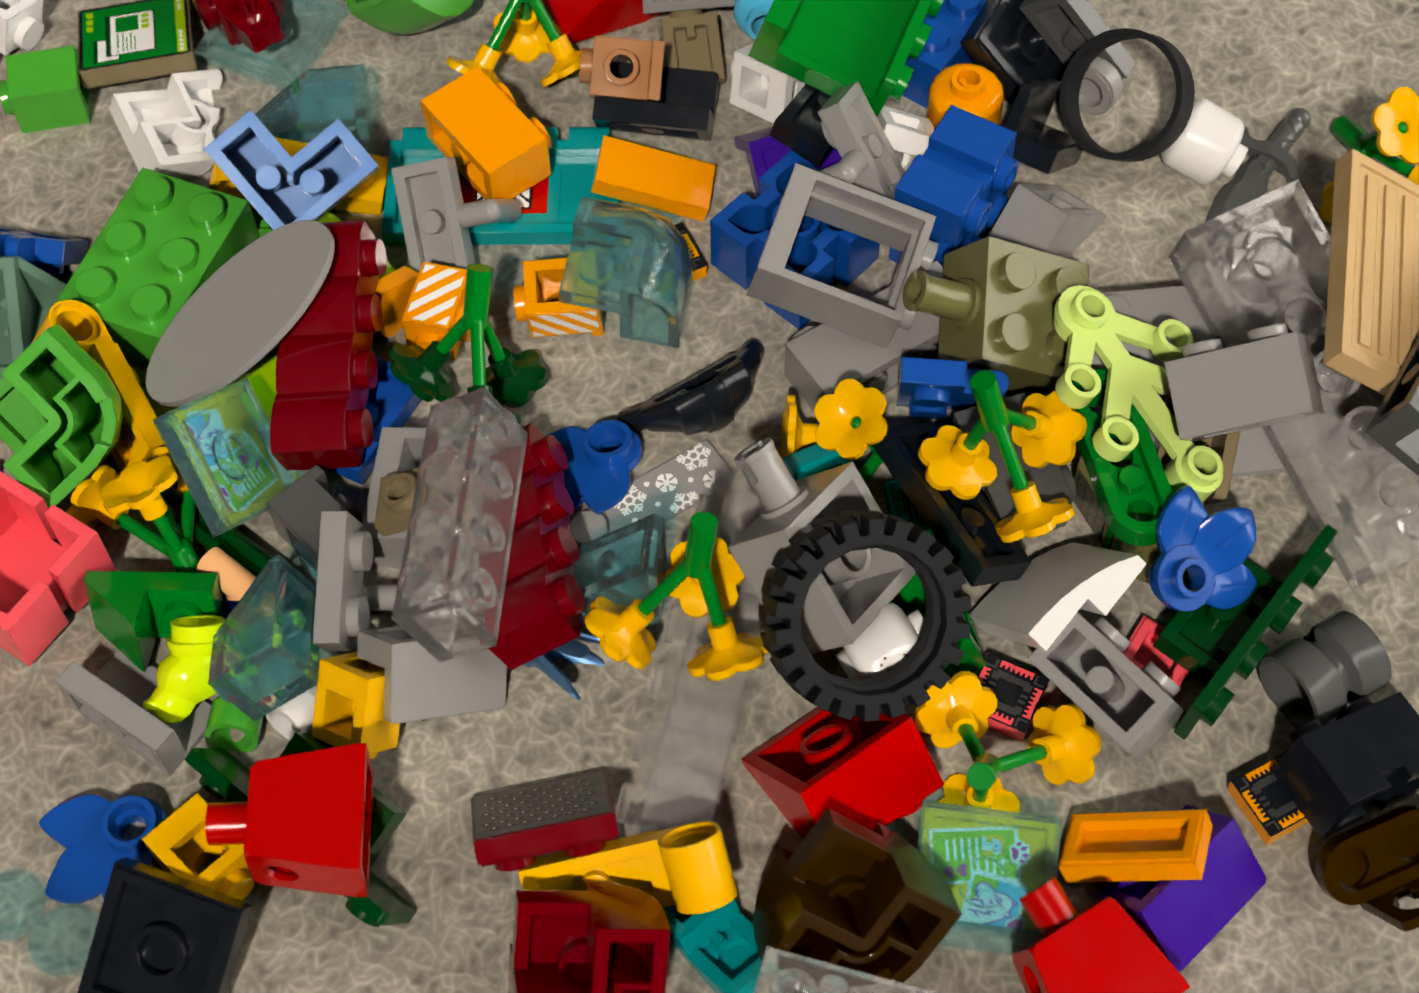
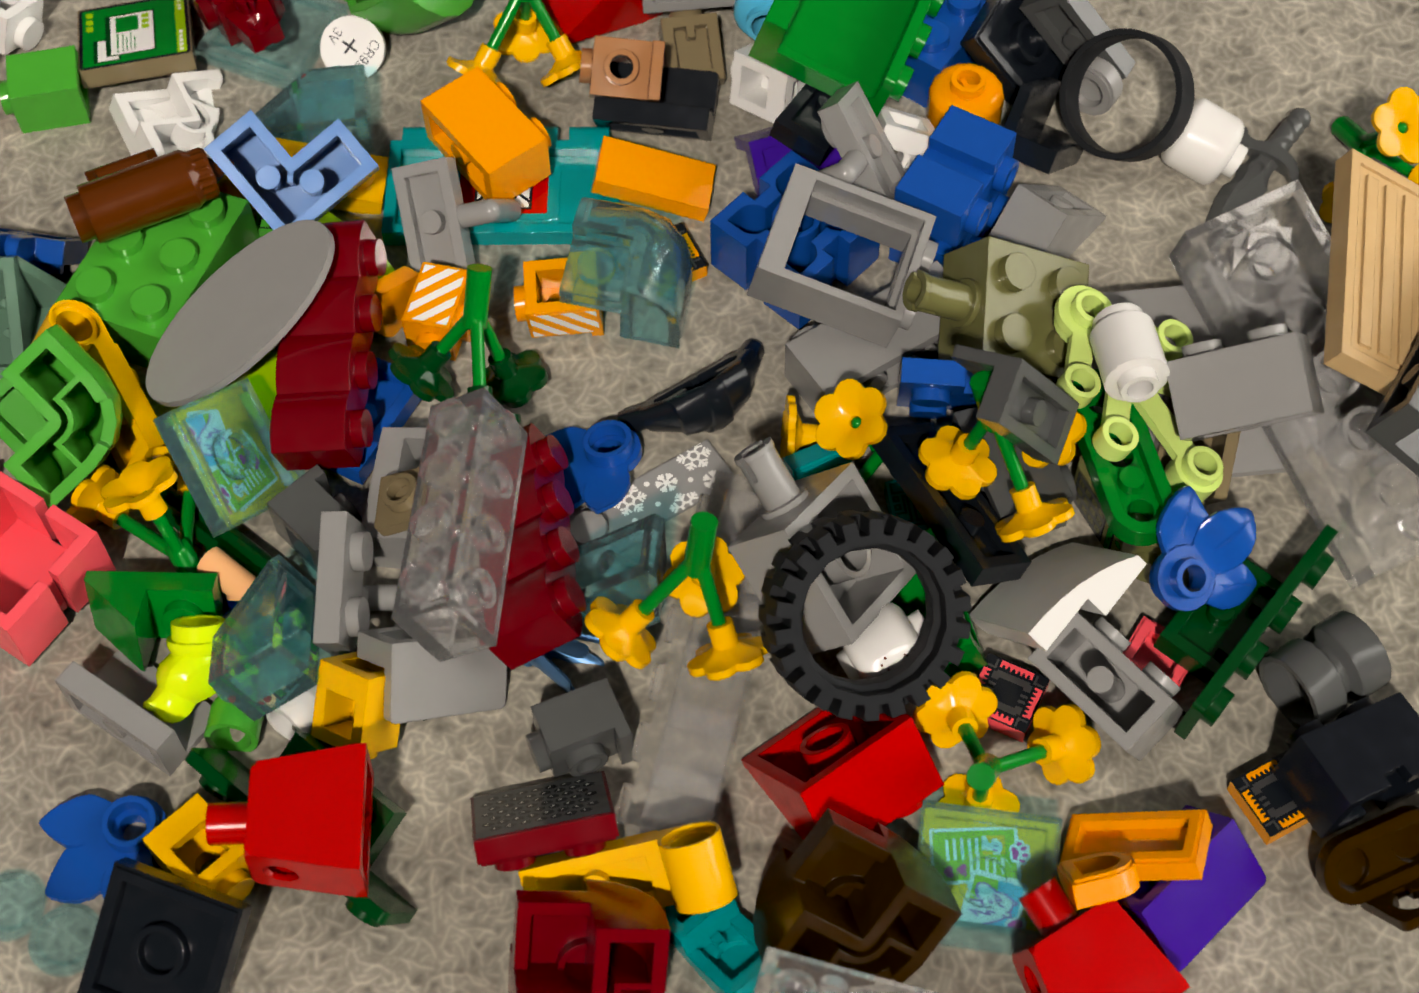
(142, 192): none -> reddish brown piece
(353, 42): none -> white piece
(579, 731): none -> dark grey brick
(1021, 403): none -> dark grey panel
(1098, 878): none -> light orange tile
(1128, 353): none -> white brick

